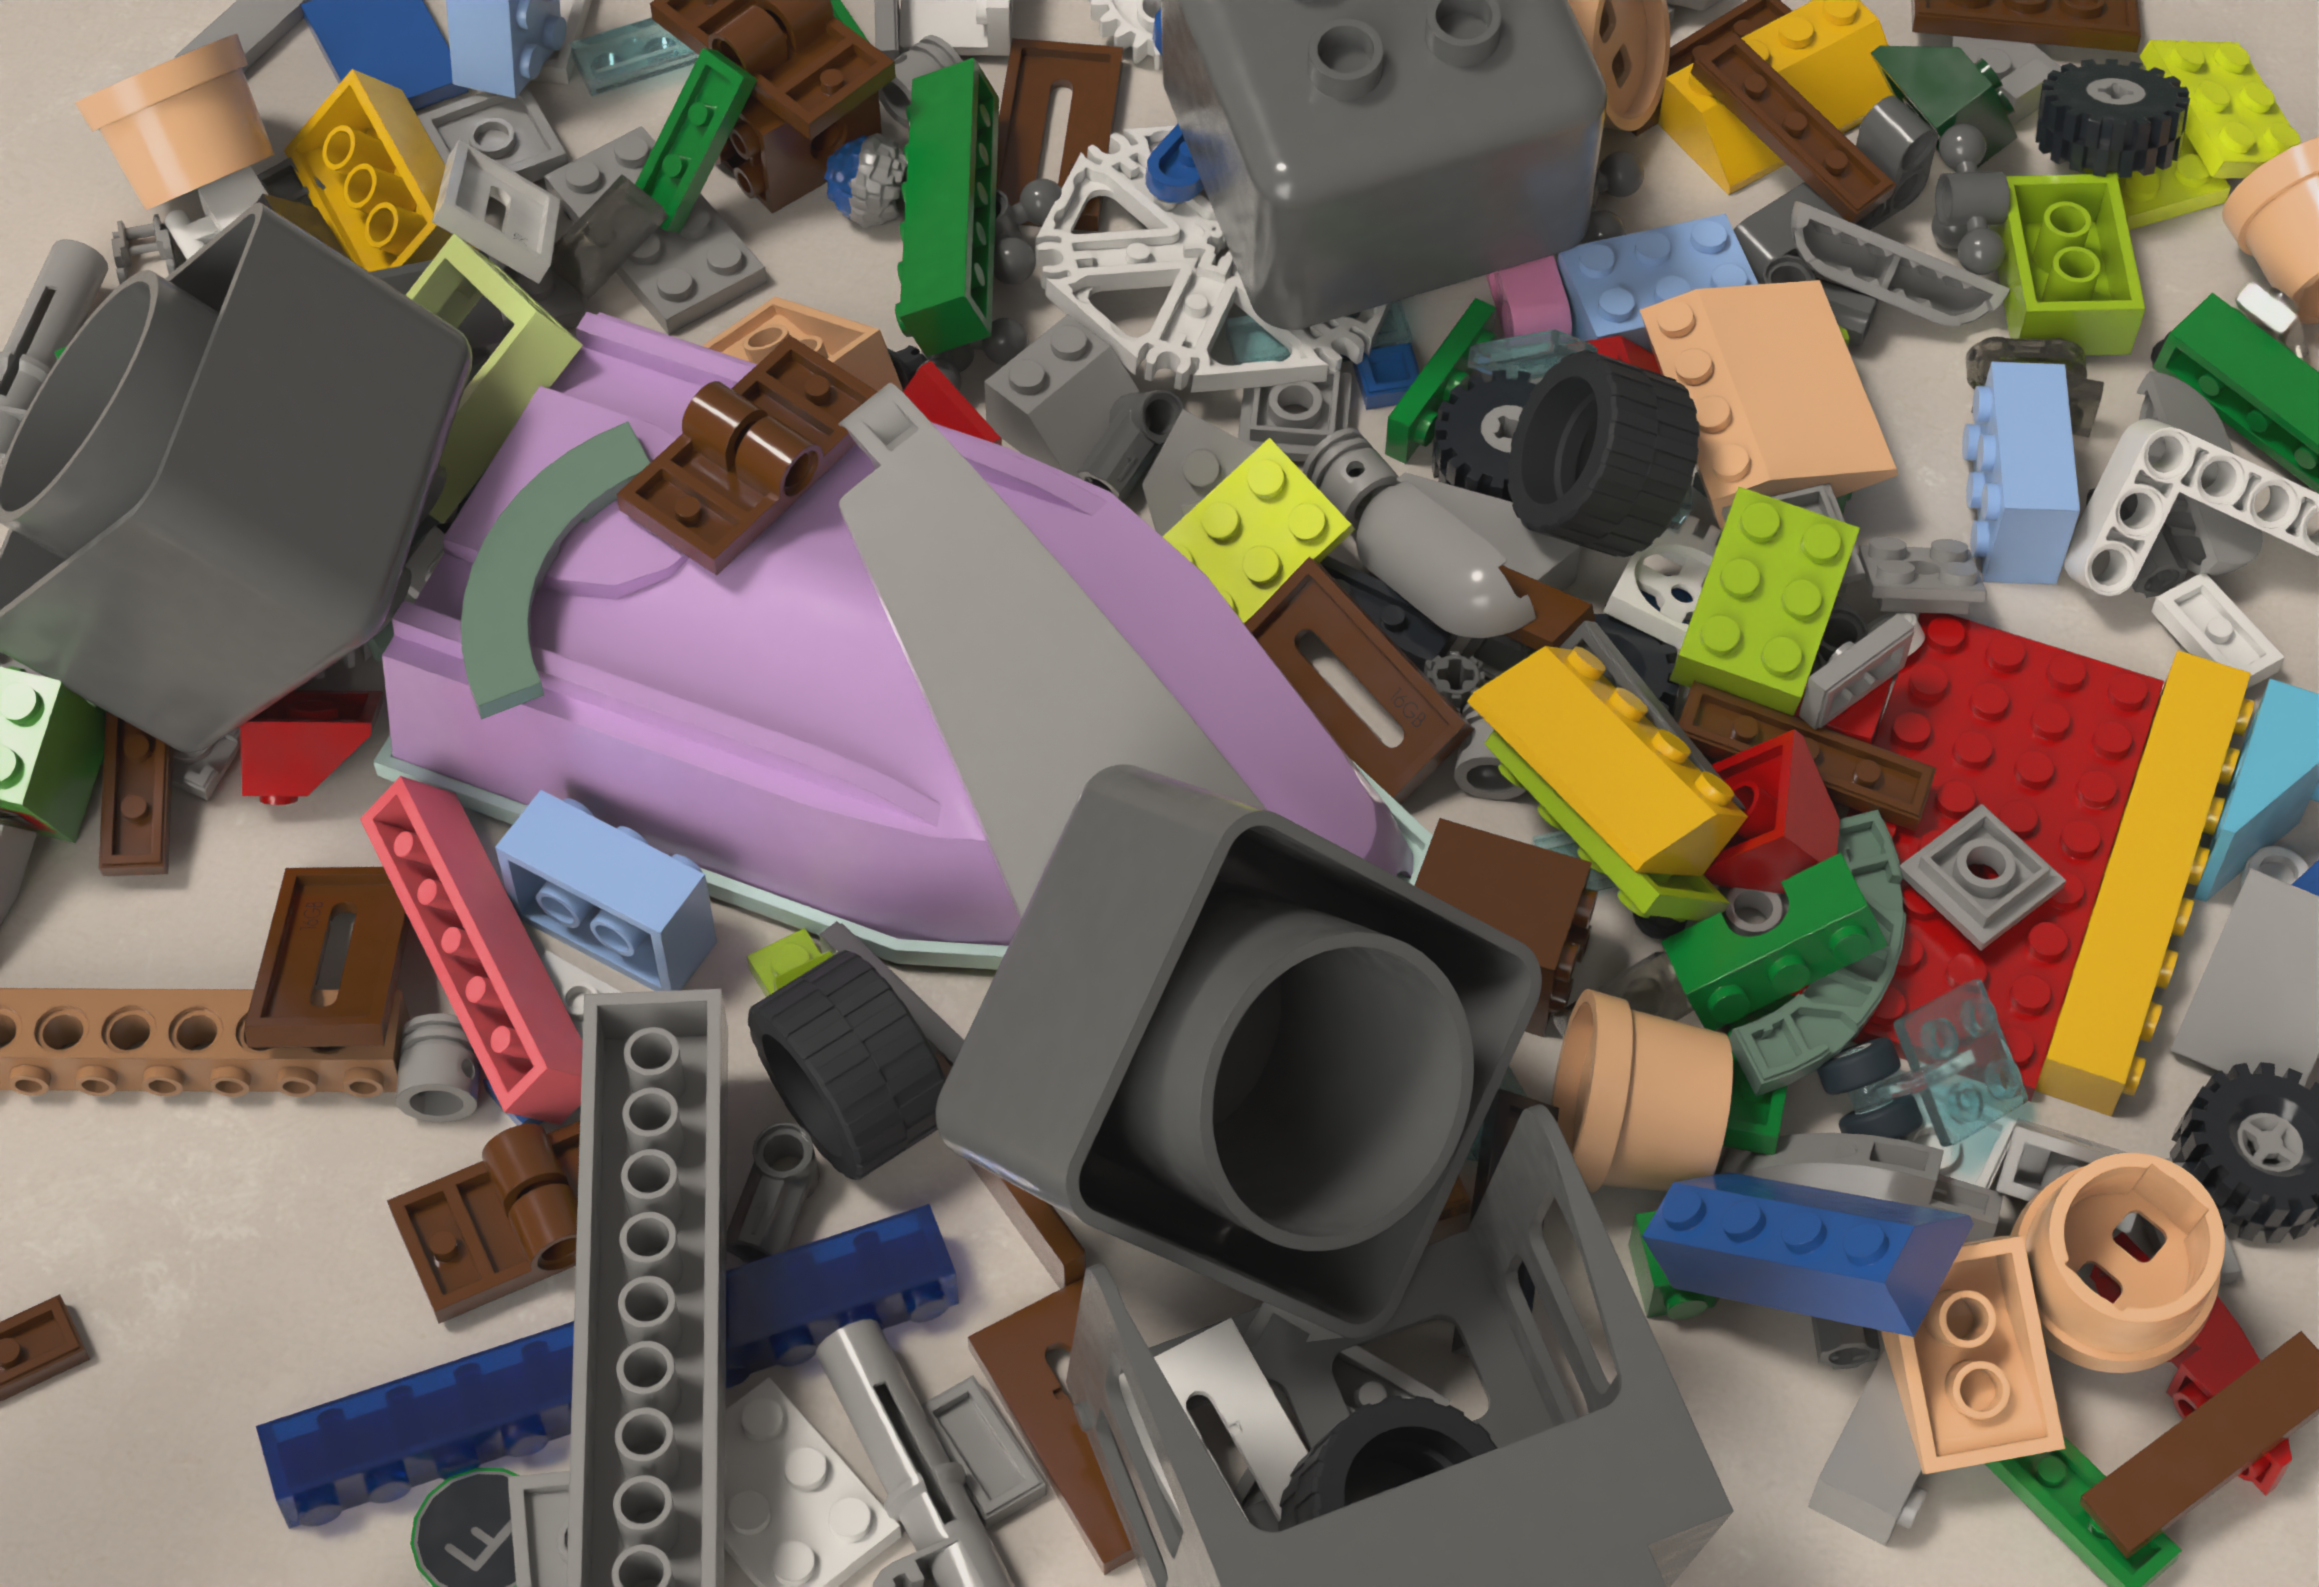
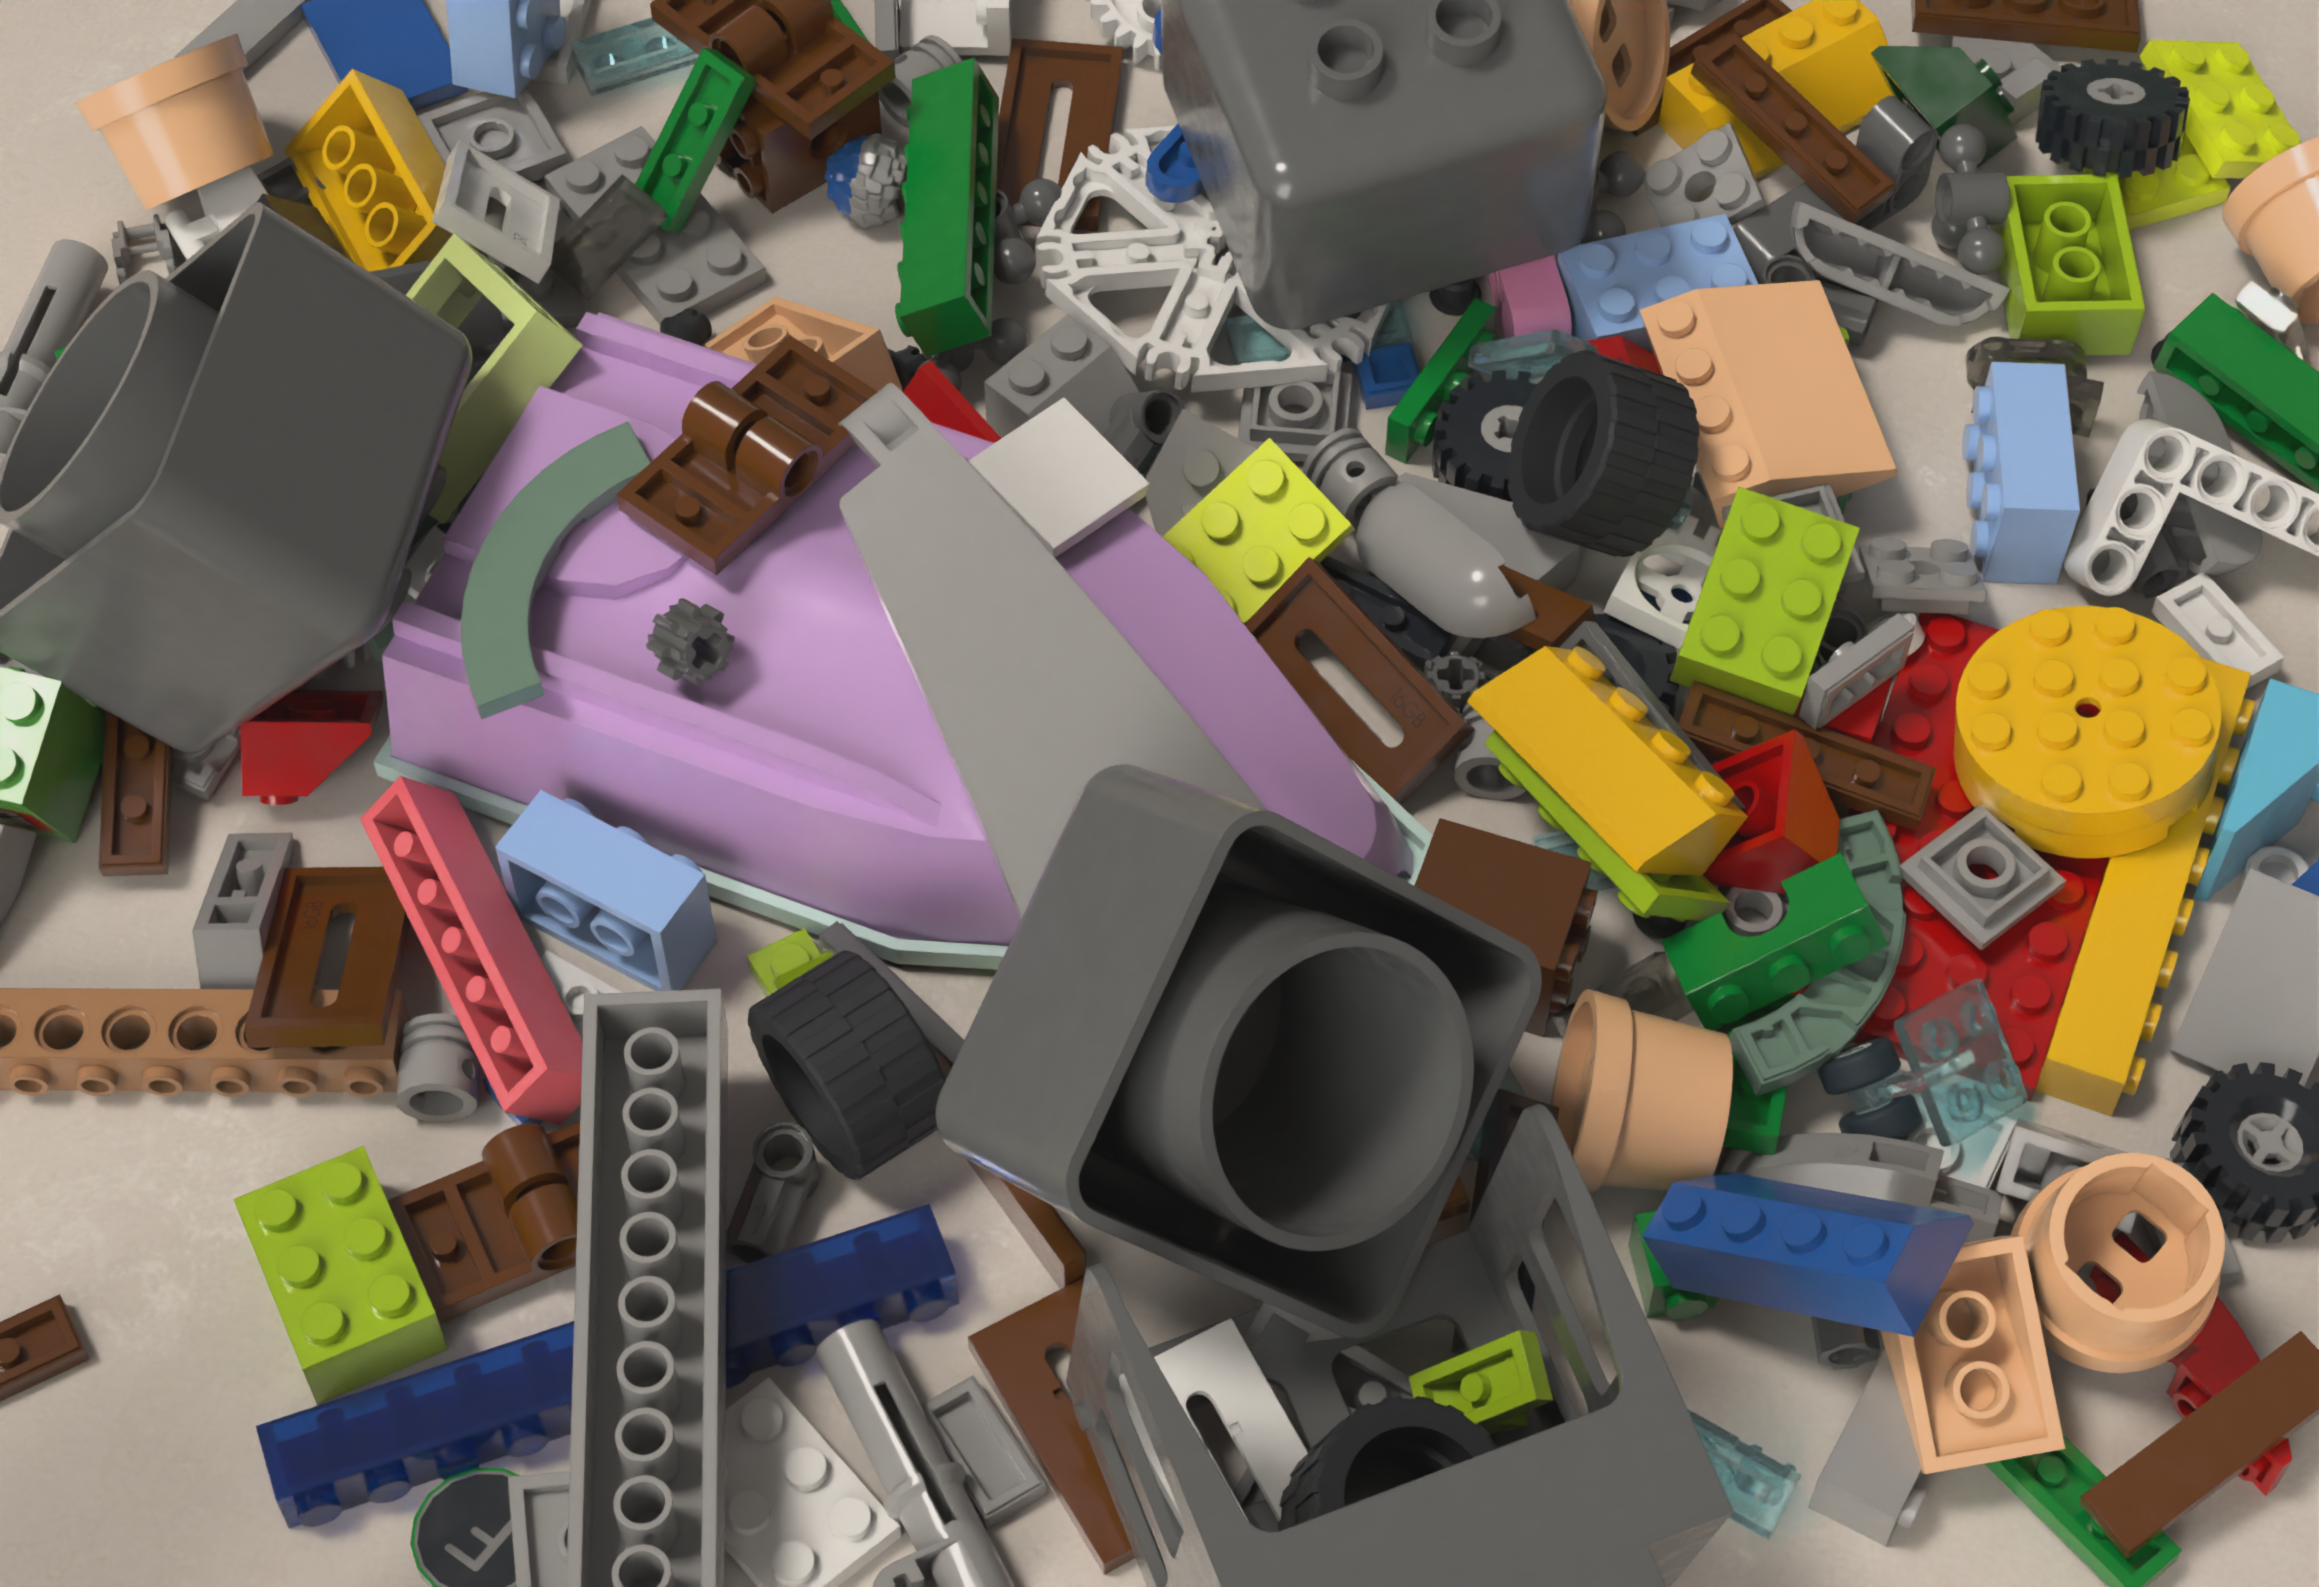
(240, 909): none -> light grey slope
(341, 1275): none -> lime brick
(688, 326): none -> black piece
(690, 642): none -> dark grey gear
(1060, 476): none -> white tile
(1456, 297): none -> black piece
(1490, 1382): none -> lime slope
(1712, 160): none -> light grey piece
(1752, 1481): none -> clear light blue plate
(2087, 730): none -> yellow piece

